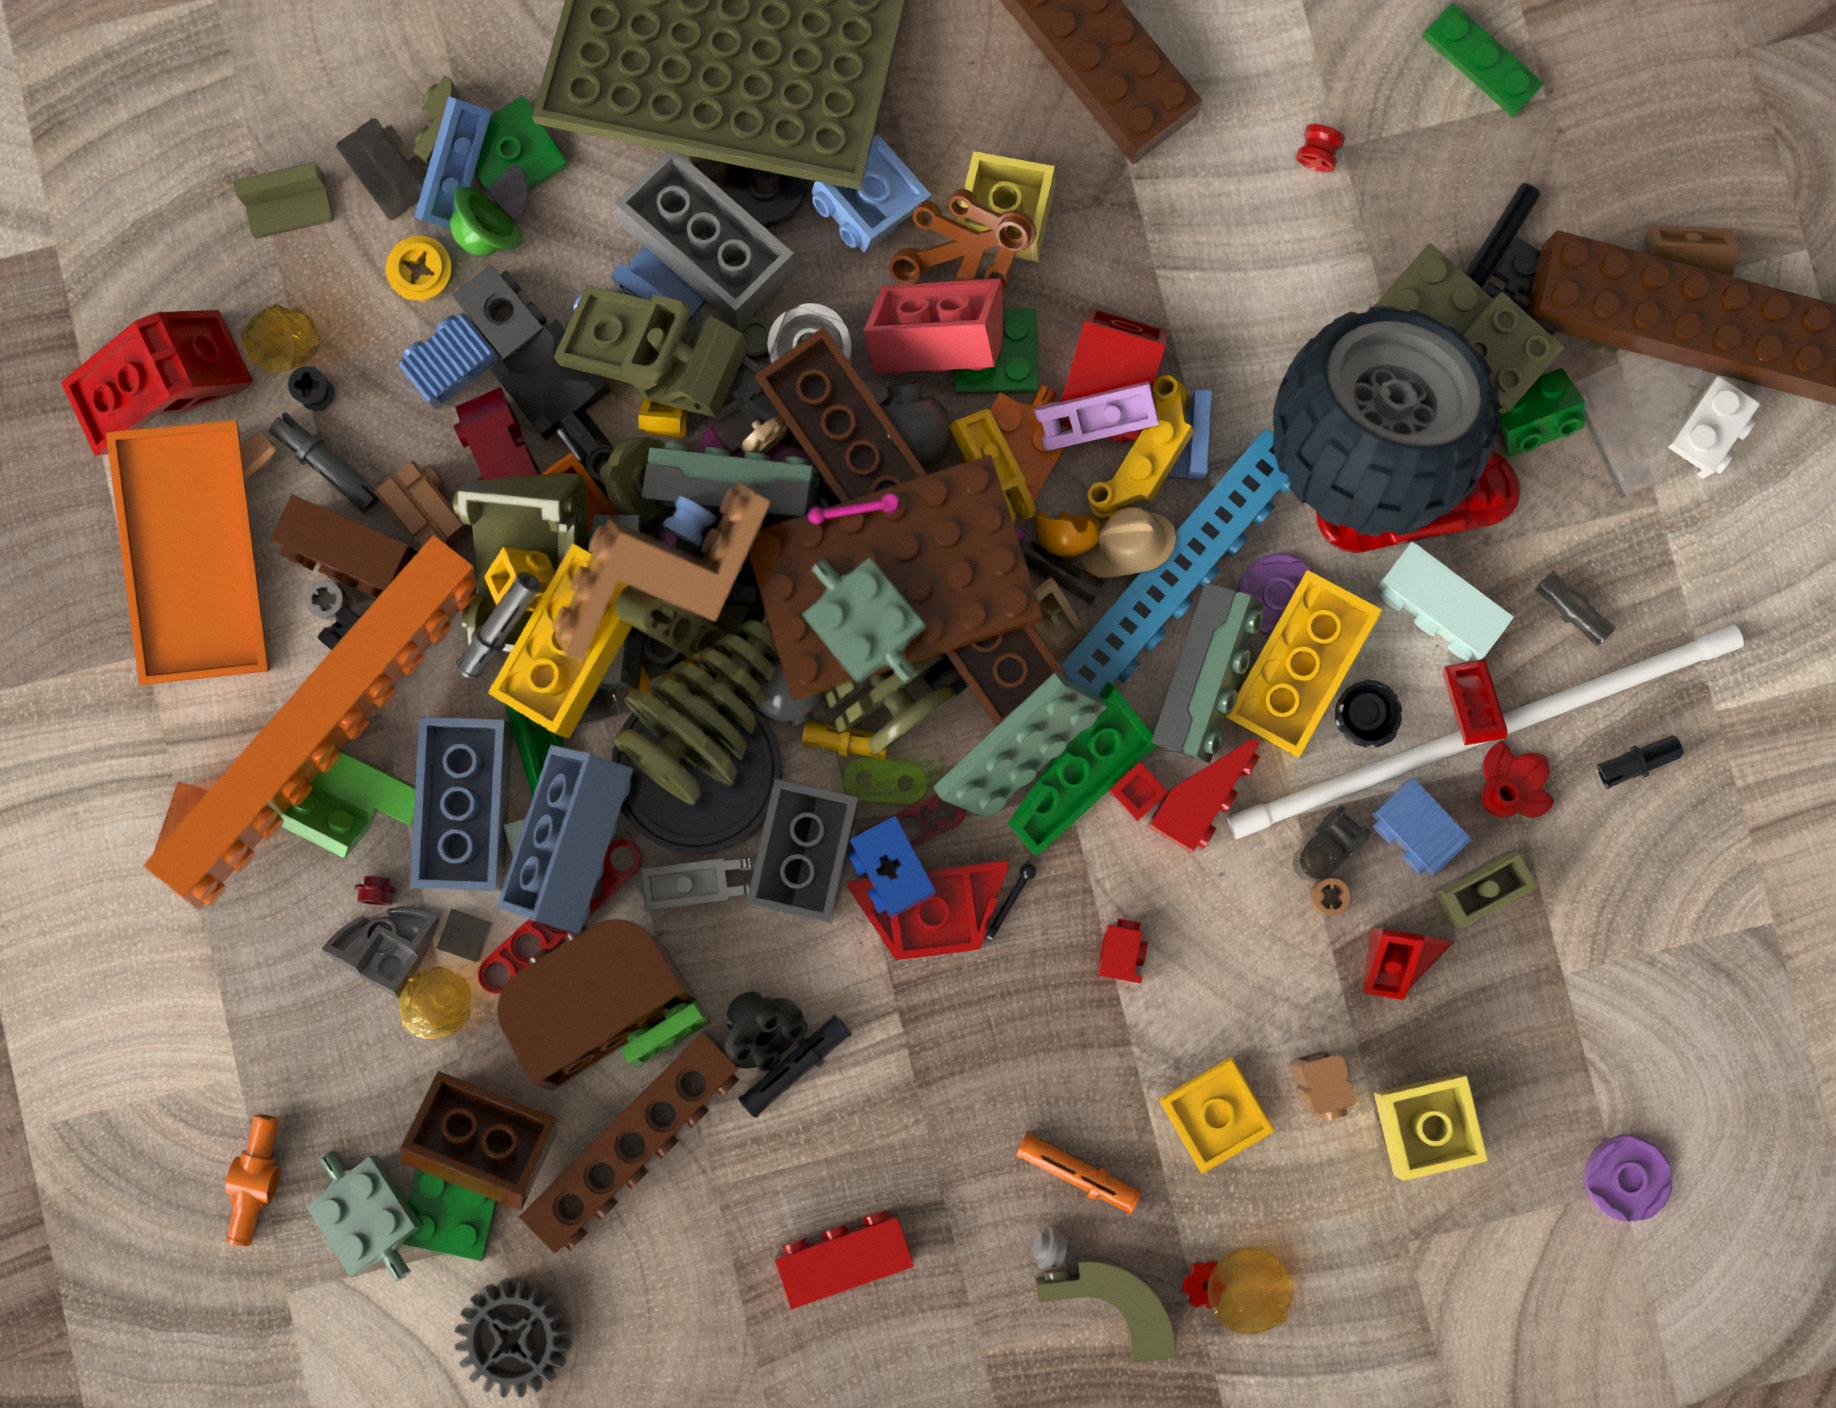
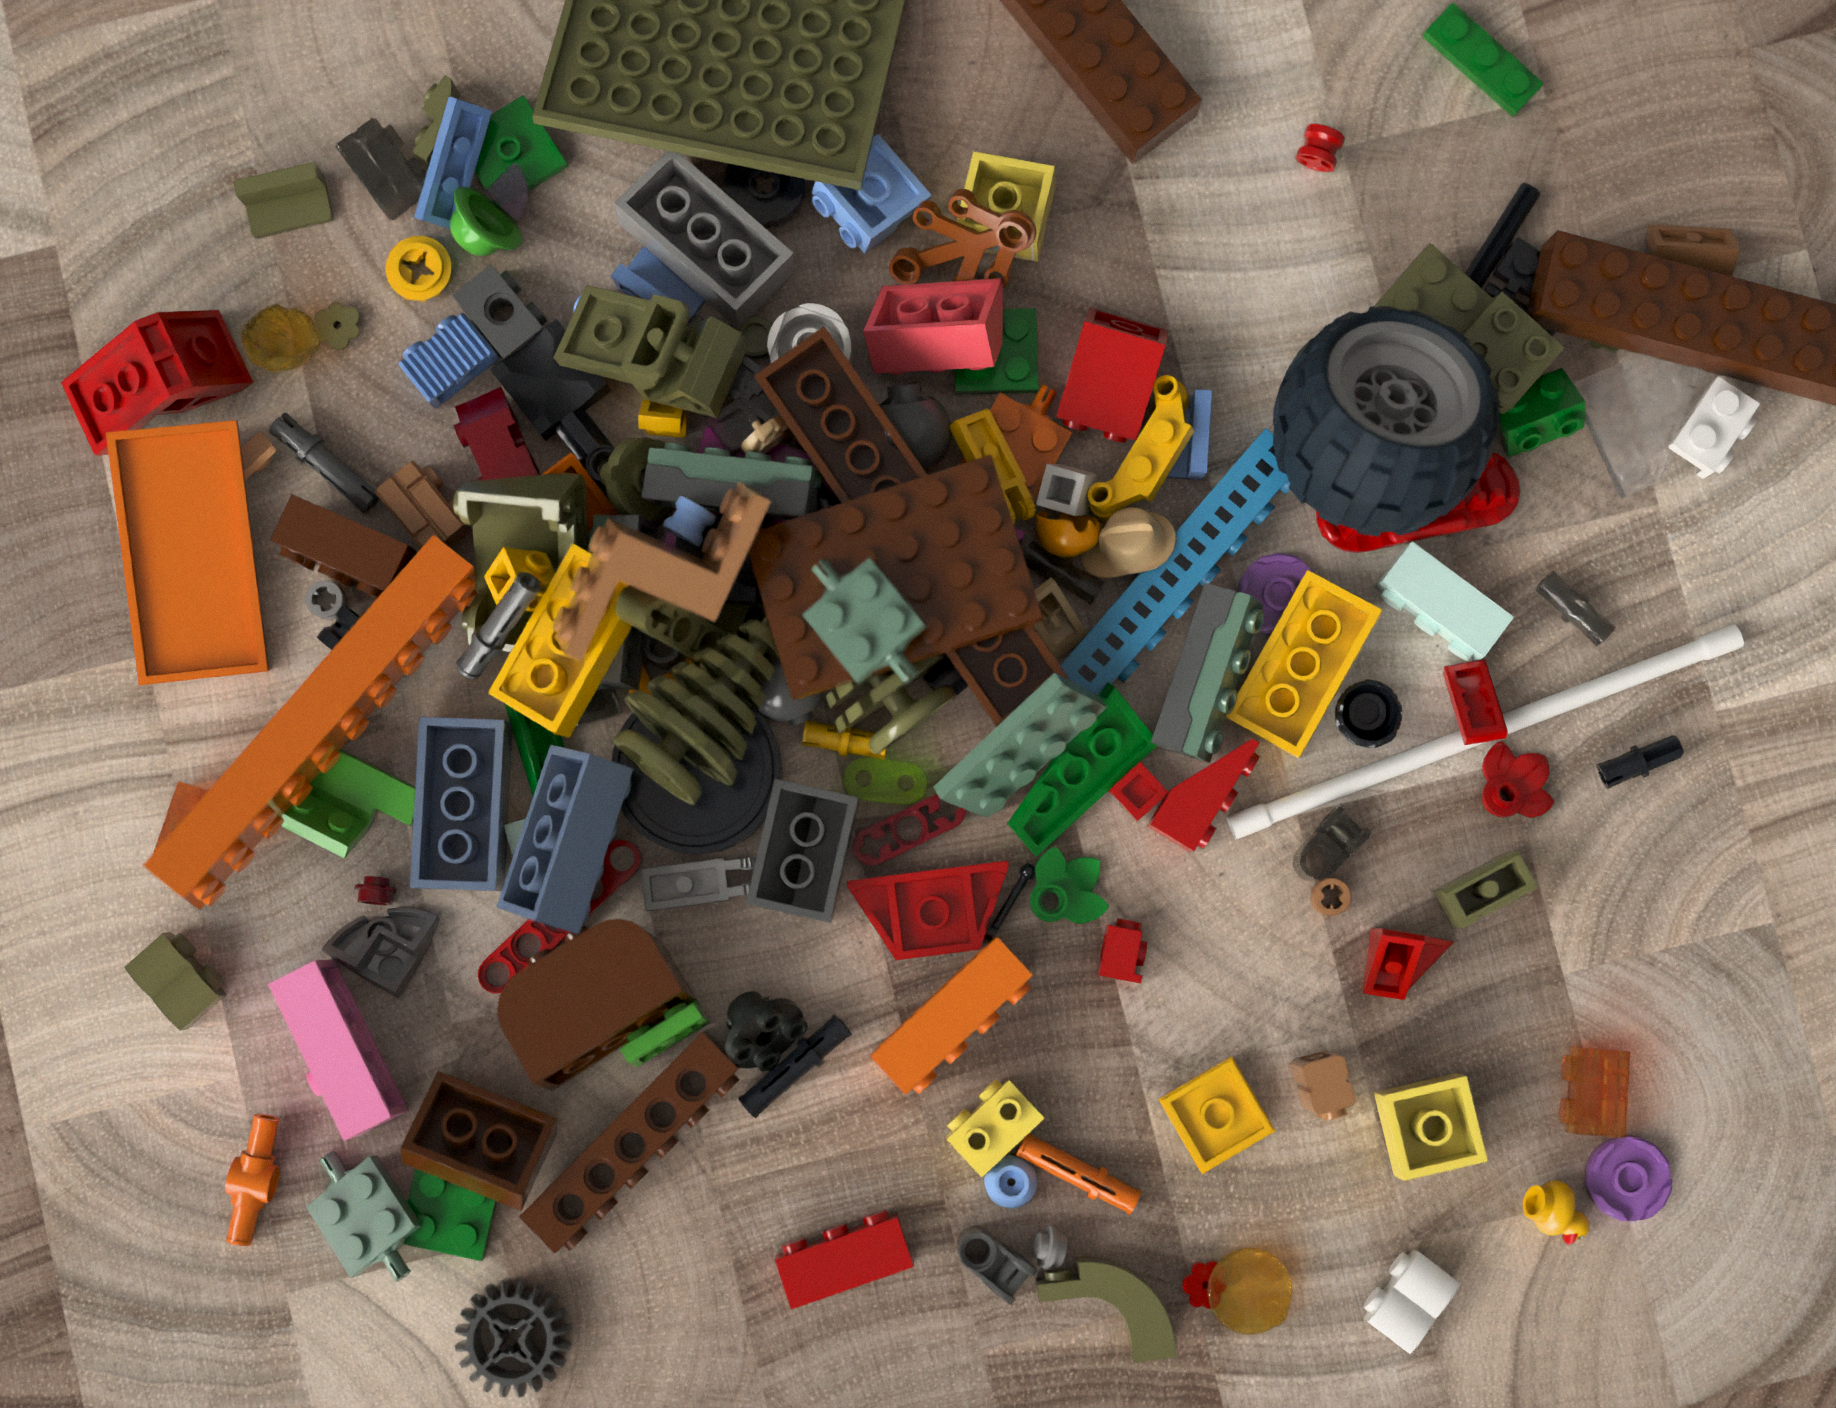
(176, 979): none -> olive brick
(318, 398): black bush -> none
(328, 320): none -> olive plant
(337, 1048): none -> bright pink brick
(435, 1003): clear yellow hair -> none
(464, 935): clear smoke tile -> none
(888, 503): dark pink hinge -> none
(890, 842): blue brick -> none
(951, 1015): none -> orange brick
(993, 1125): none -> light yellow brick
(1000, 1268): none -> dark grey piece
(1025, 1182): none -> light blue plate
(1066, 489): none -> white brick
(1072, 886): none -> green plate
(1098, 415): lavender plate -> none
(1410, 1299): none -> white brick
(1419, 828): medium blue brick -> none
(1554, 1211): none -> yellow animal
(1595, 1091): none -> clear orange brick

